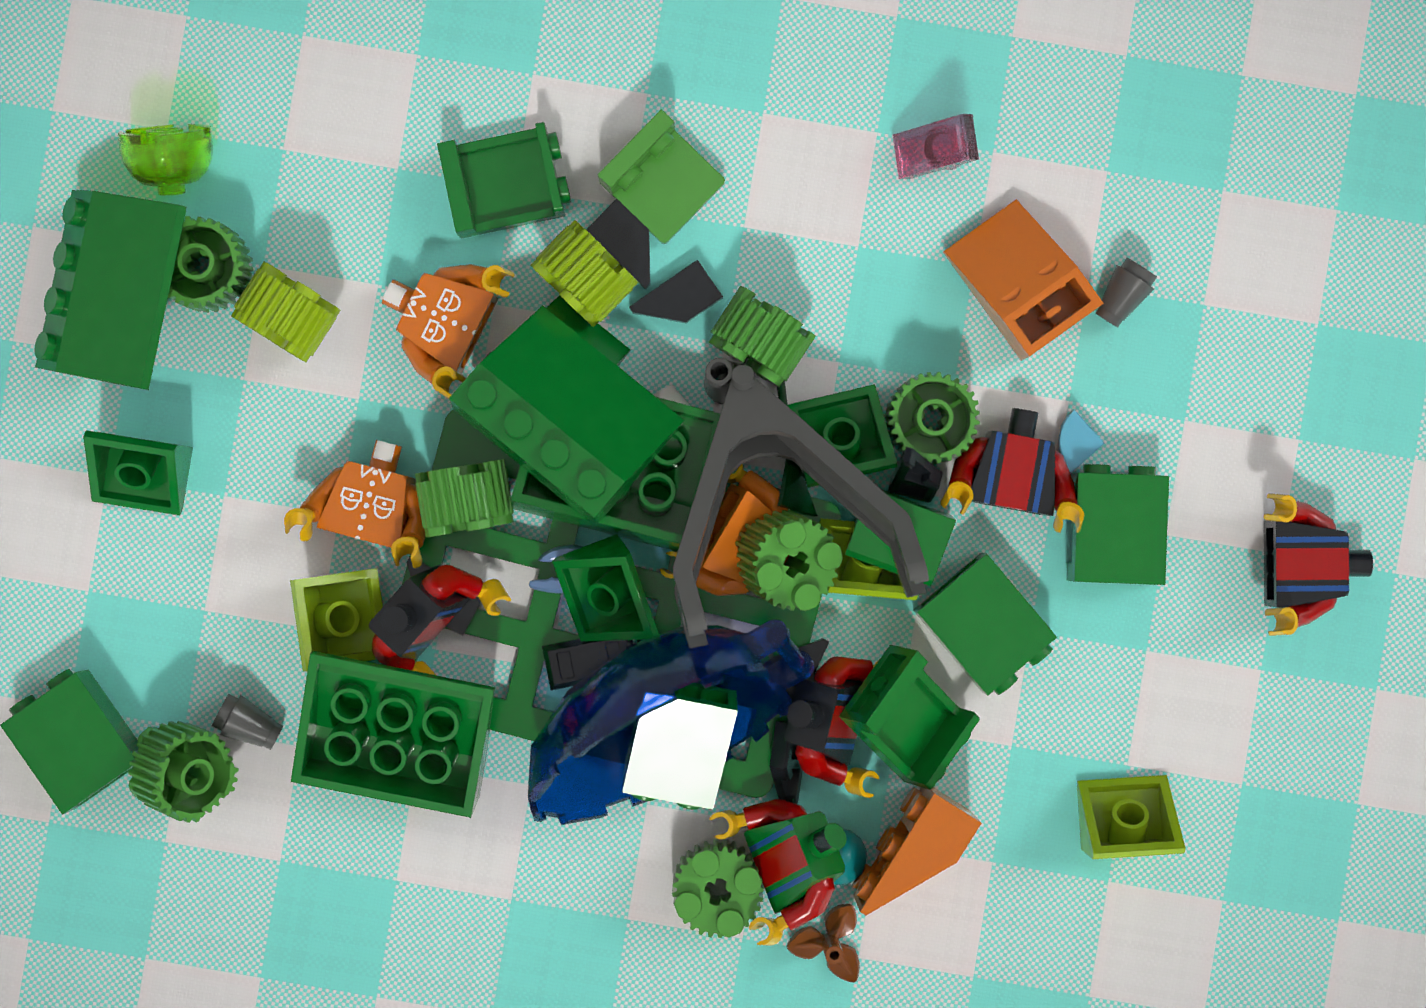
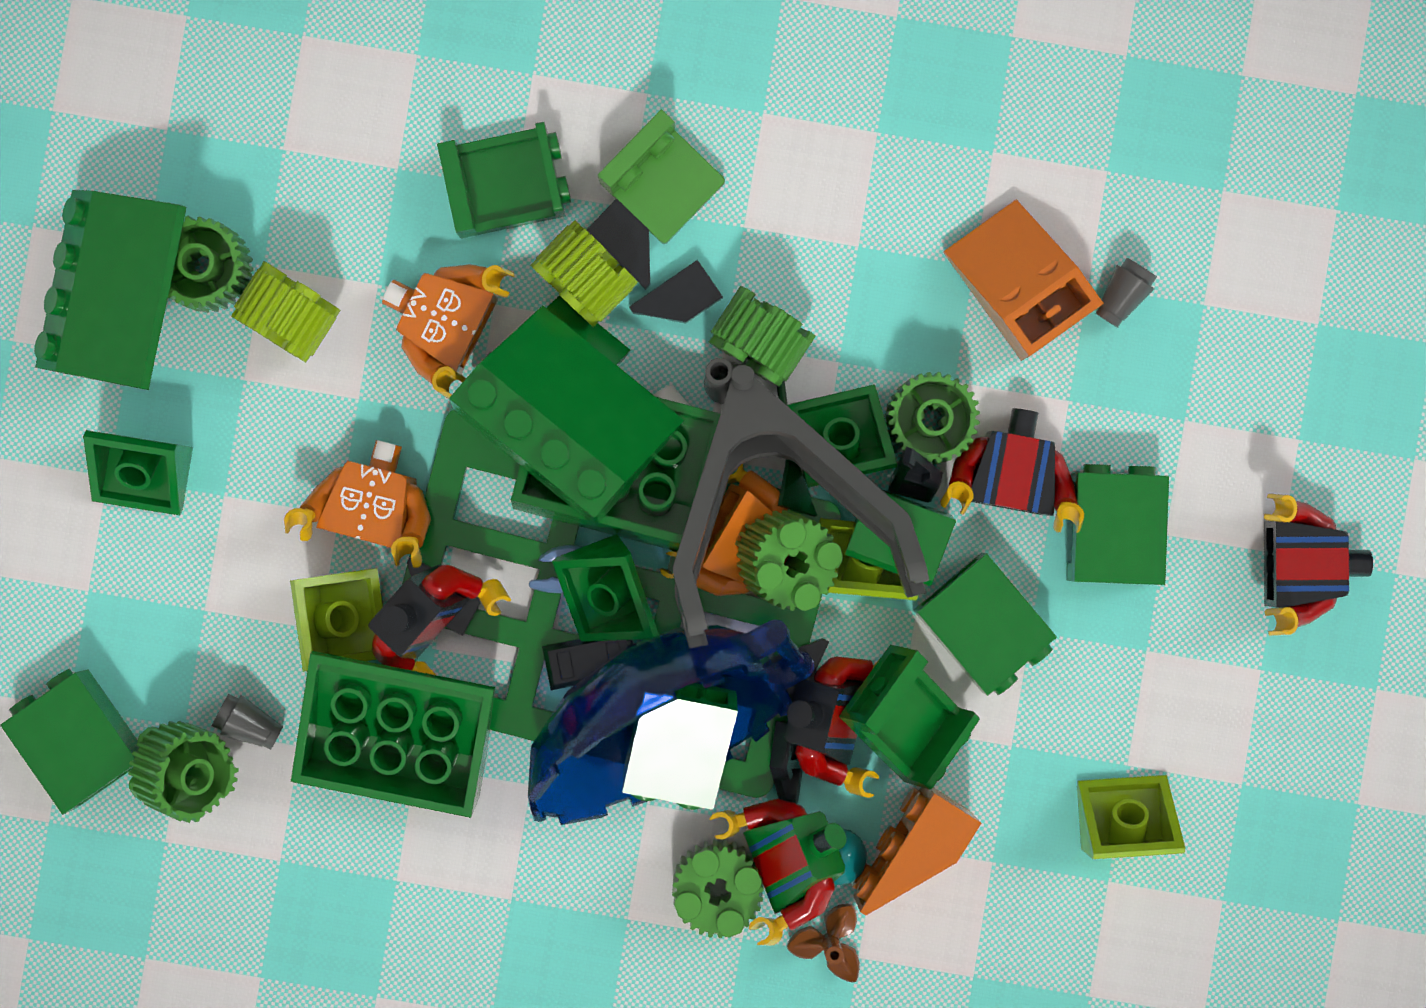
(167, 155): clear neon green cylinder -> none
(464, 498): bright green brick -> none
(936, 146): clear pink tile -> none
(1077, 440): medium azure tile -> none

